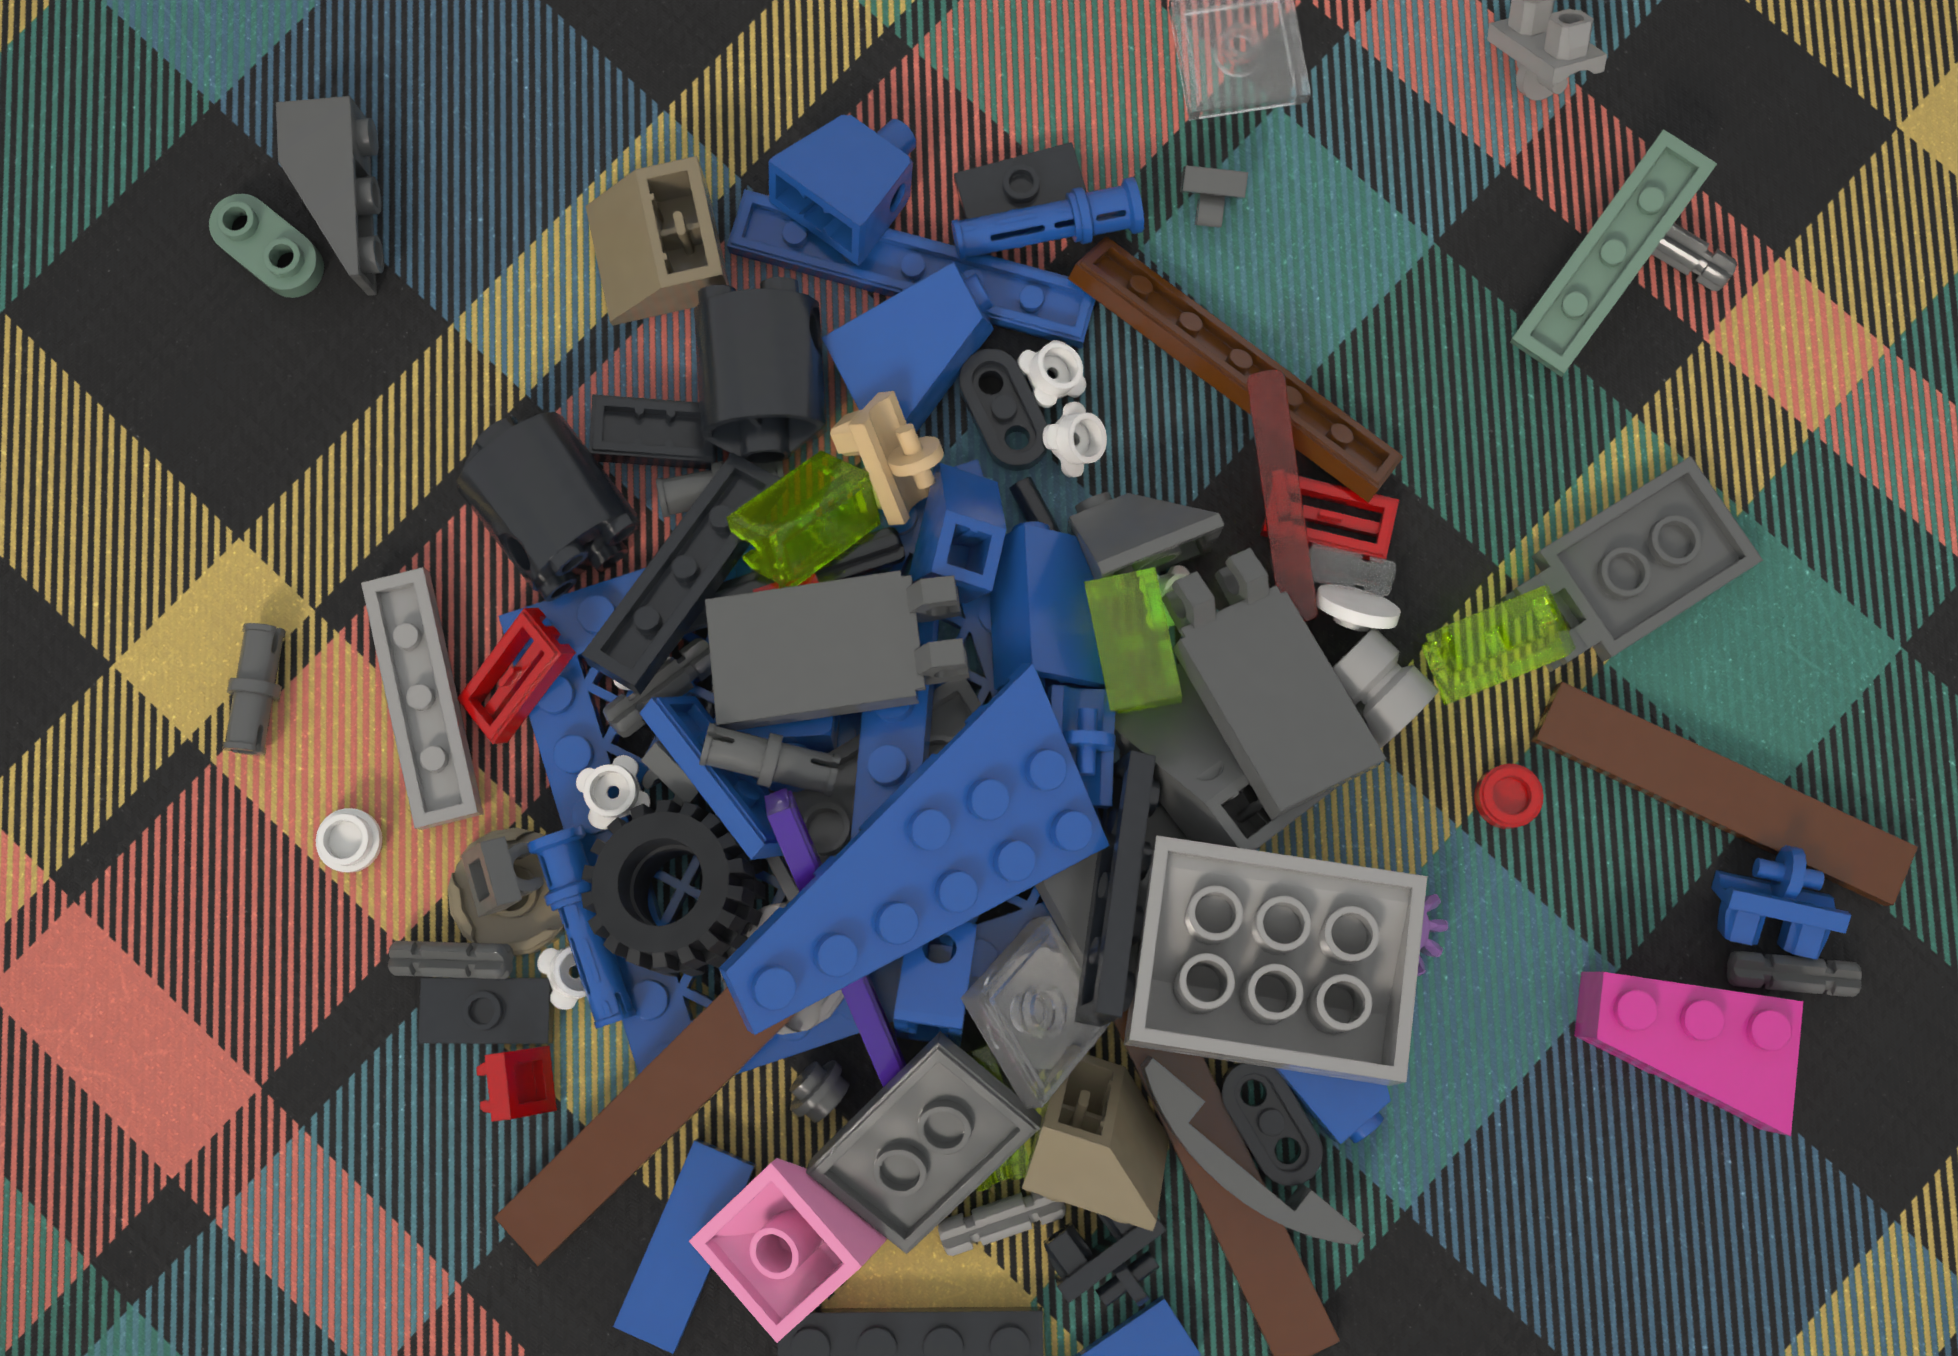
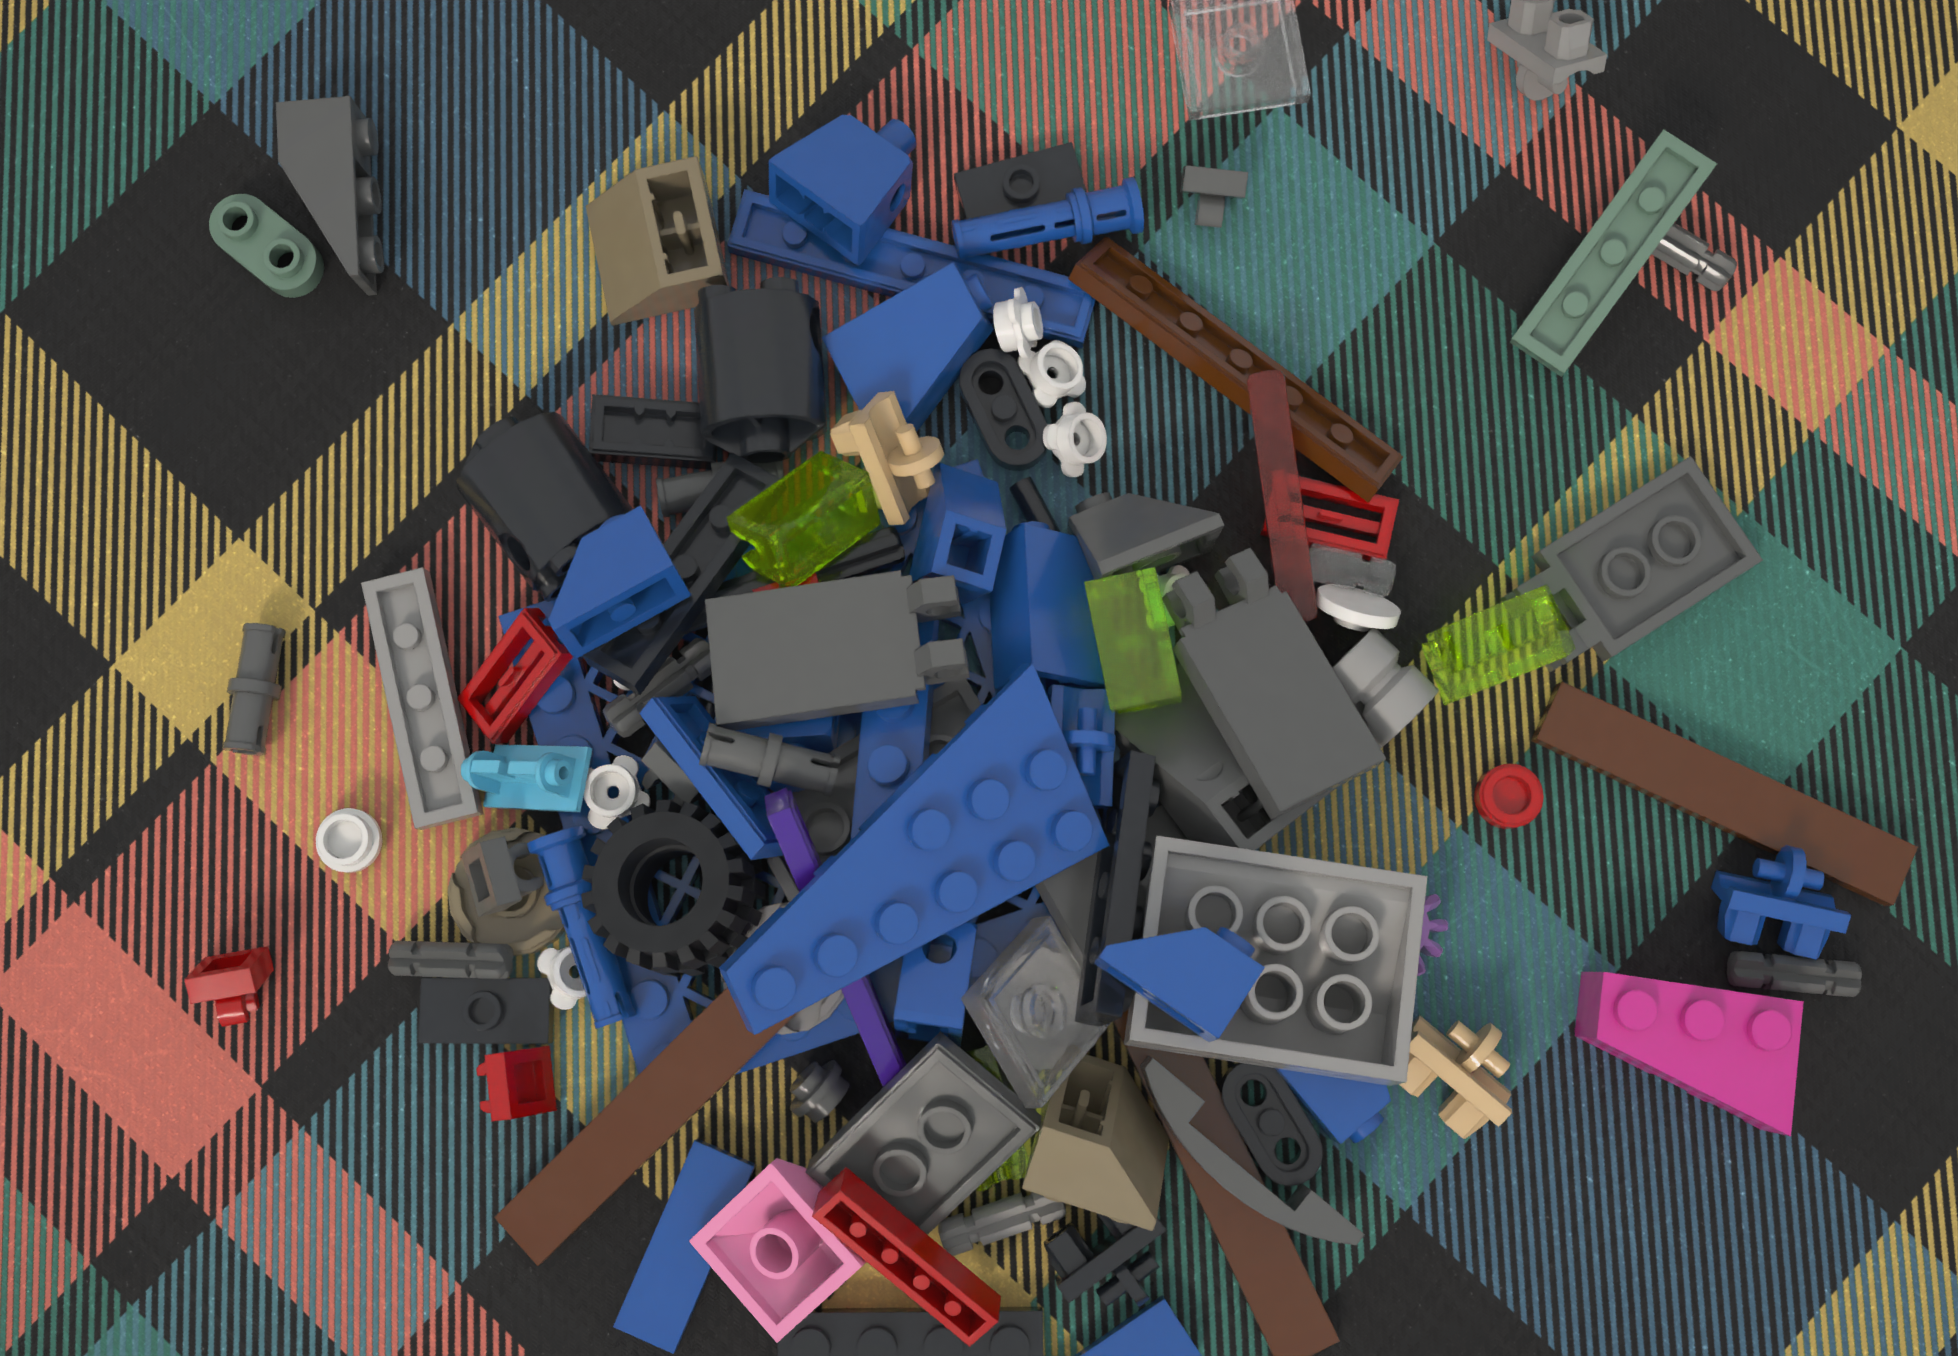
(231, 982): none -> red tile
(530, 776): none -> medium azure hinge
(615, 583): none -> blue slope
(907, 1256): none -> red piece
(1018, 324): none -> white plate
(1188, 975): none -> blue slope
(1476, 1092): none -> tan hips

